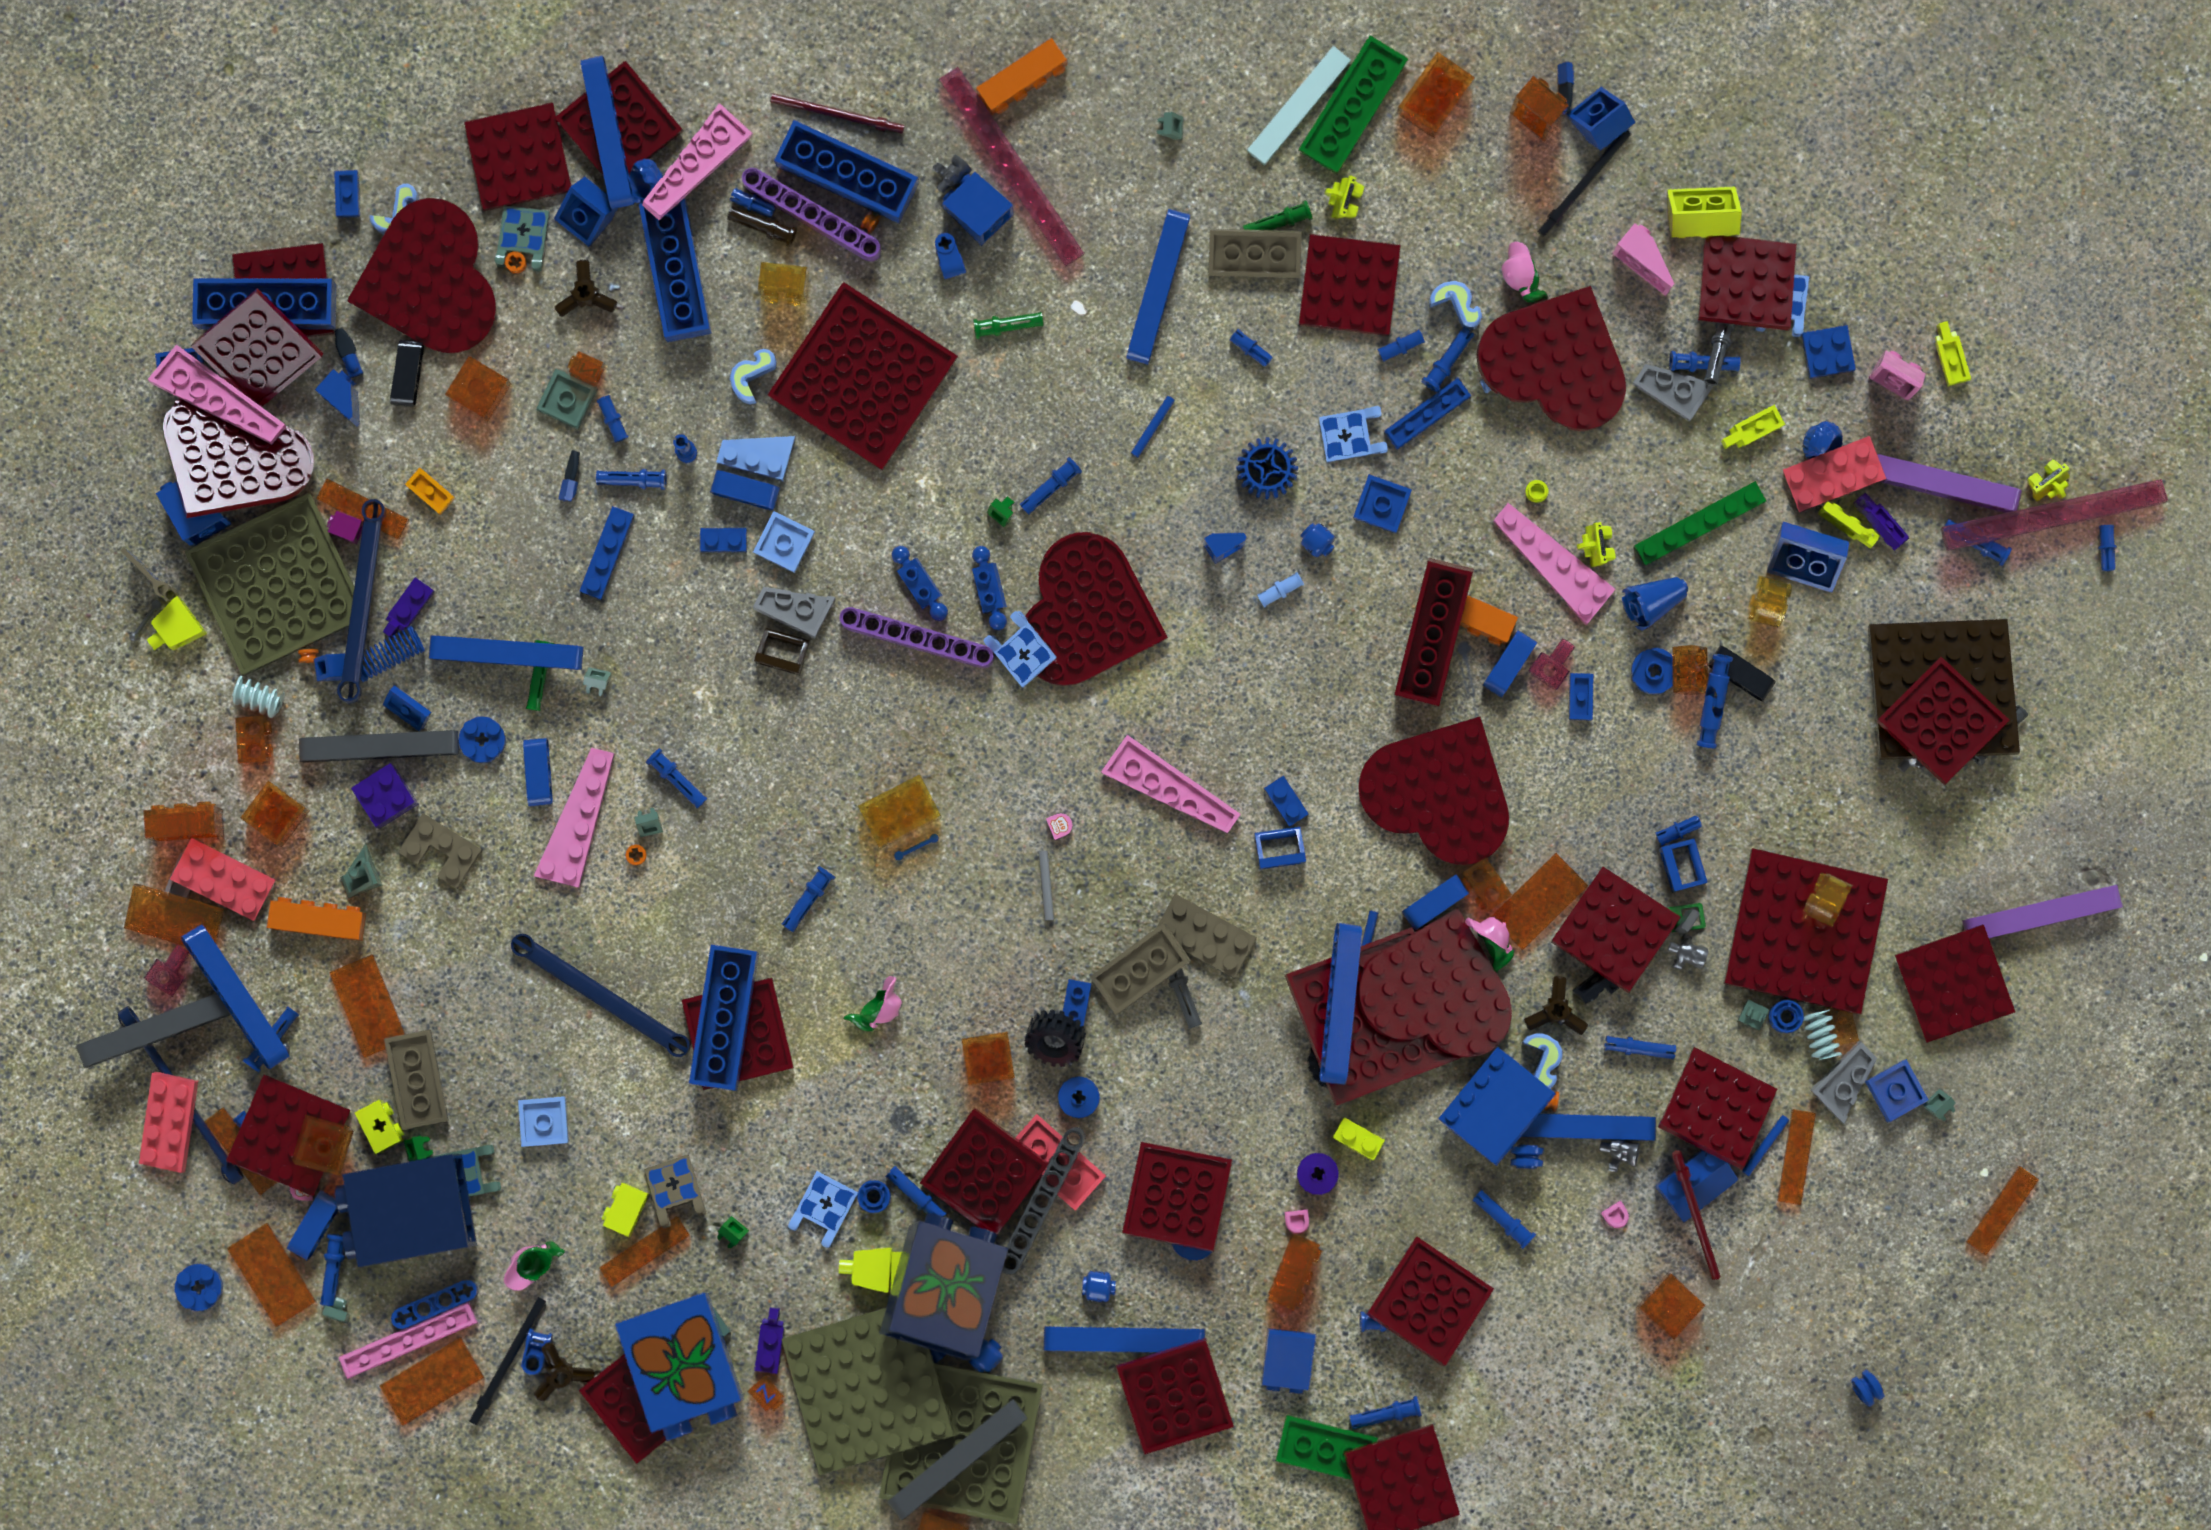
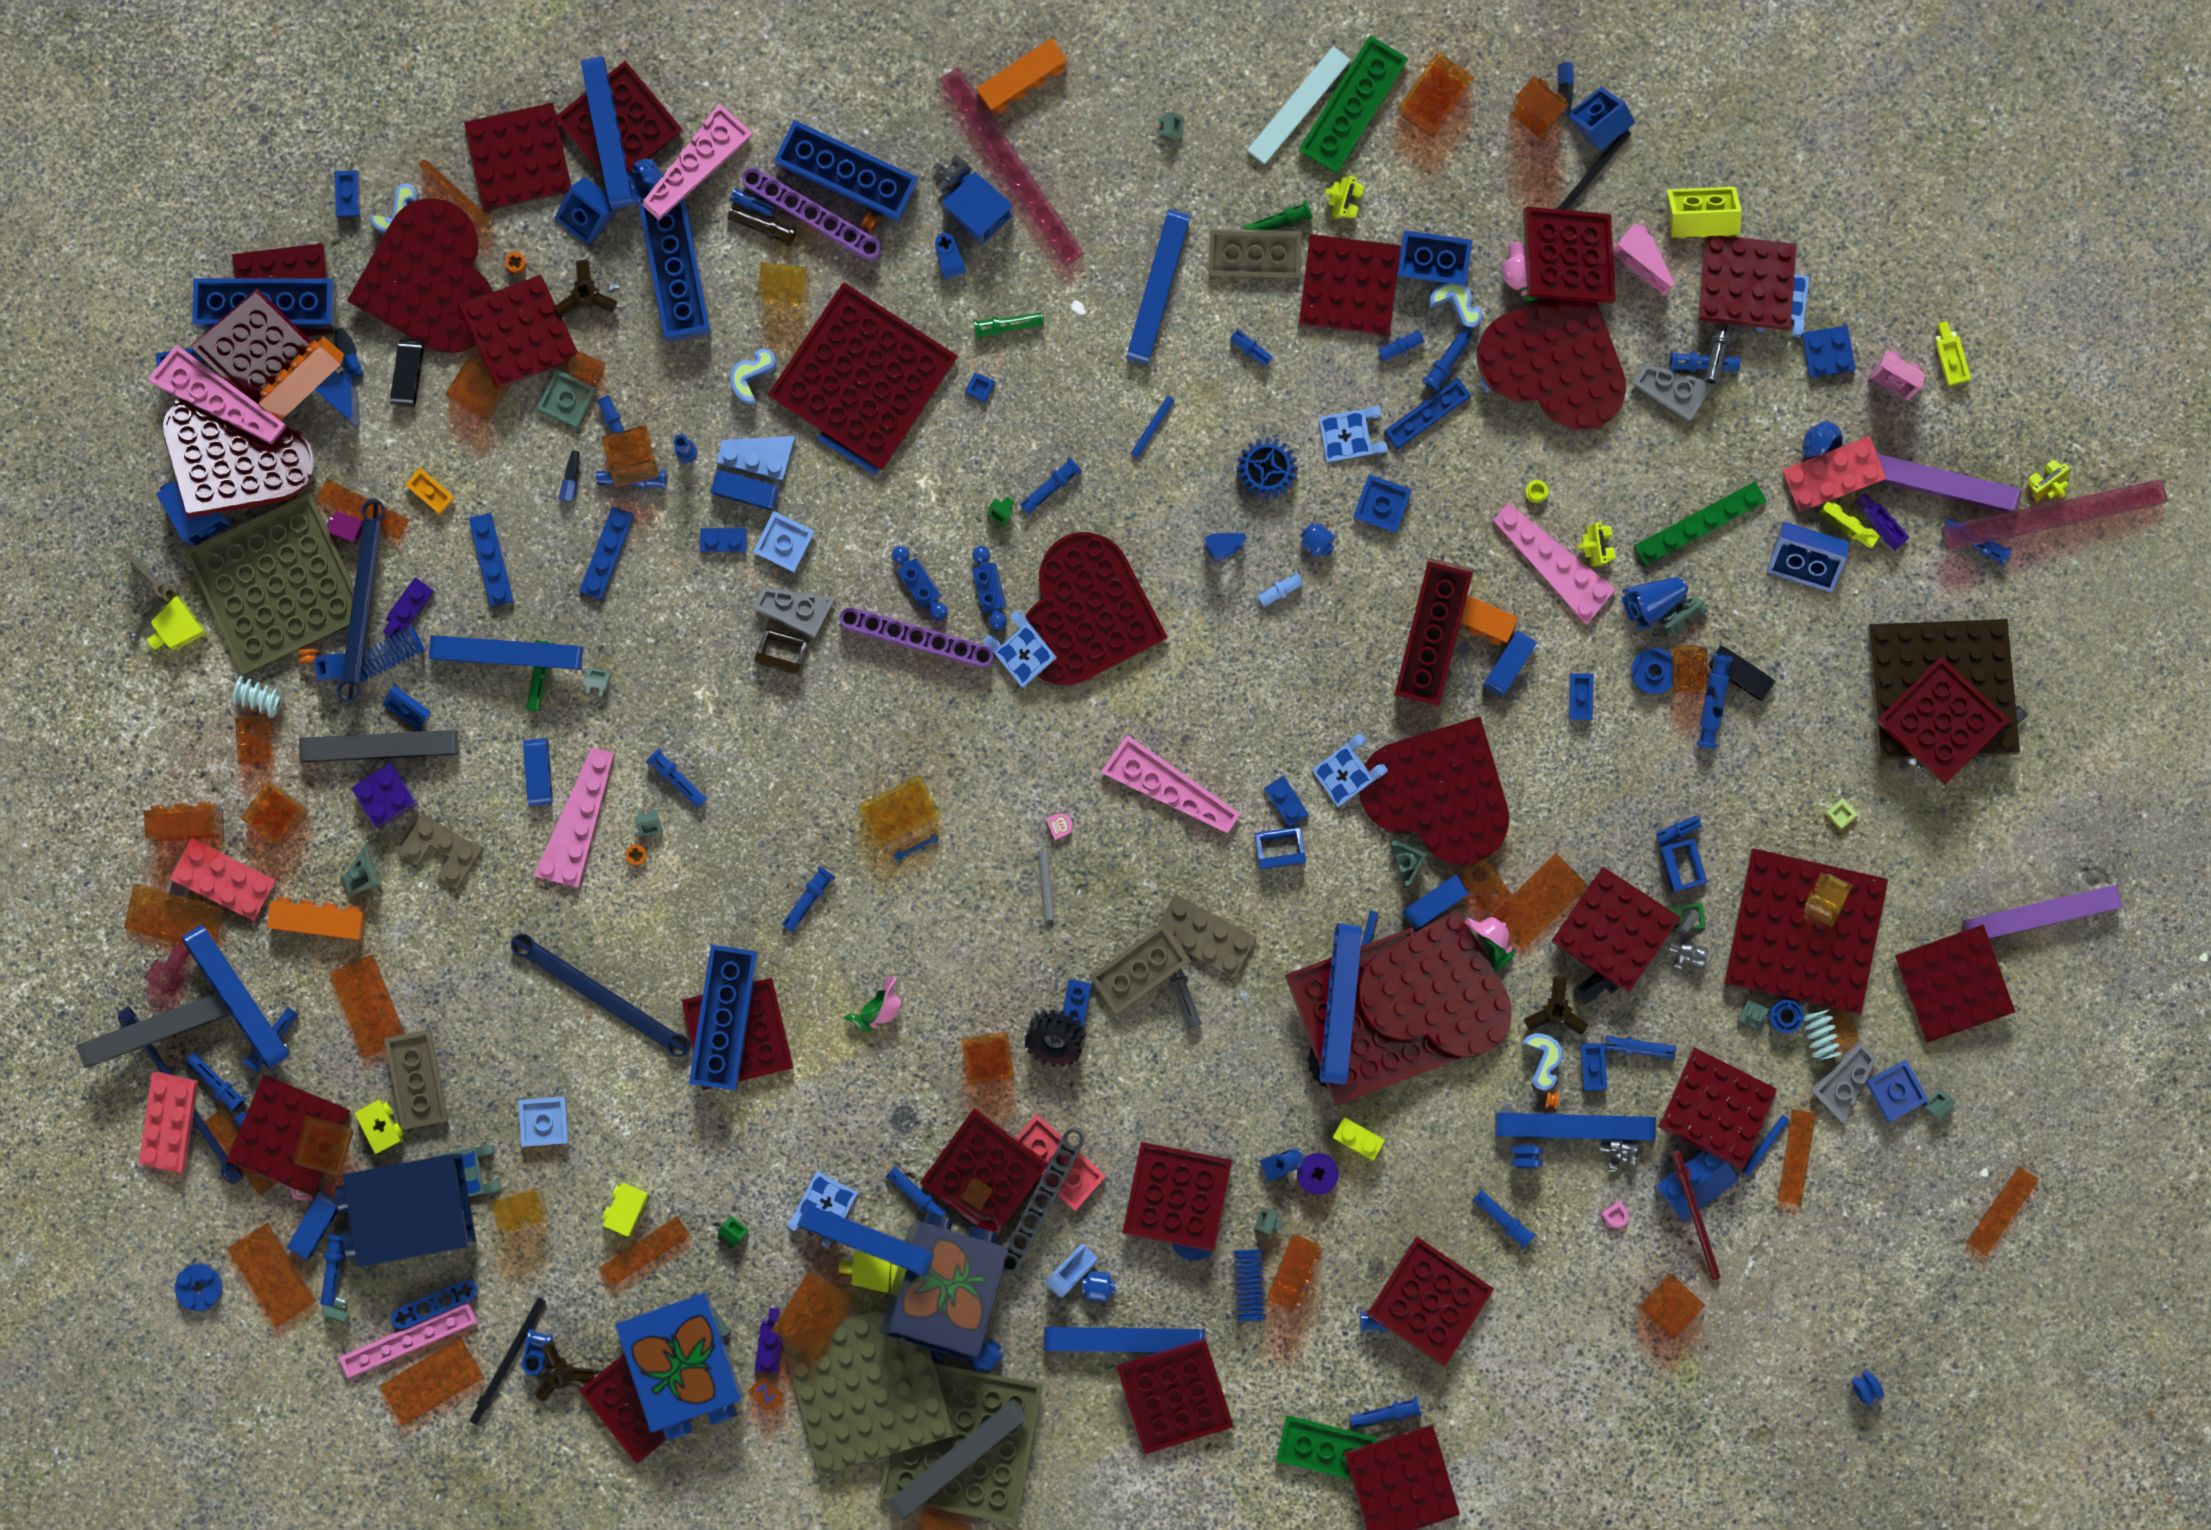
(222, 1089): none -> blue pin
(301, 378): none -> brick
(415, 1148): green tile -> none
(456, 194): none -> clear orange tile
(491, 560): none -> blue plate
(491, 730): blue plate -> none
(518, 331): none -> dark red plate
(520, 1208): none -> clear yellow brick
(522, 232): sand green flag -> none
(530, 1264): green hair -> none
(630, 456): none -> clear orange brick
(674, 1185): dark tan flag -> none
(812, 1315): none -> clear orange slope
(833, 444): none -> blue bar
(866, 1240): none -> blue beam
(880, 124): dark red bar -> none
(884, 1201): blue wheel -> none
(977, 1193): none -> clear orange tile
(980, 387): none -> blue tile
(1071, 1087): blue piece -> none
(1071, 1270): none -> light blue animal
(1250, 1316): none -> blue piece
(1267, 1221): none -> sand green tile
(1281, 1164): none -> blue piece
(1288, 1360): blue slope -> none
(1297, 1221): bright pink tile -> none
(1344, 772): none -> light blue flag
(1407, 860): none -> sand green slope
(1434, 257): none -> blue slope
(1496, 1106): blue slope -> none
(1556, 660): clear pink piece -> none
(1569, 255): none -> dark red plate
(1593, 1066): none -> blue plate
(1674, 620): none -> sand green hinge
(1754, 428): neon yellow hinge -> none
(1769, 602): clear yellow brick -> none
(1841, 814): none -> yellowish green tile
(2107, 547): blue axle -> none

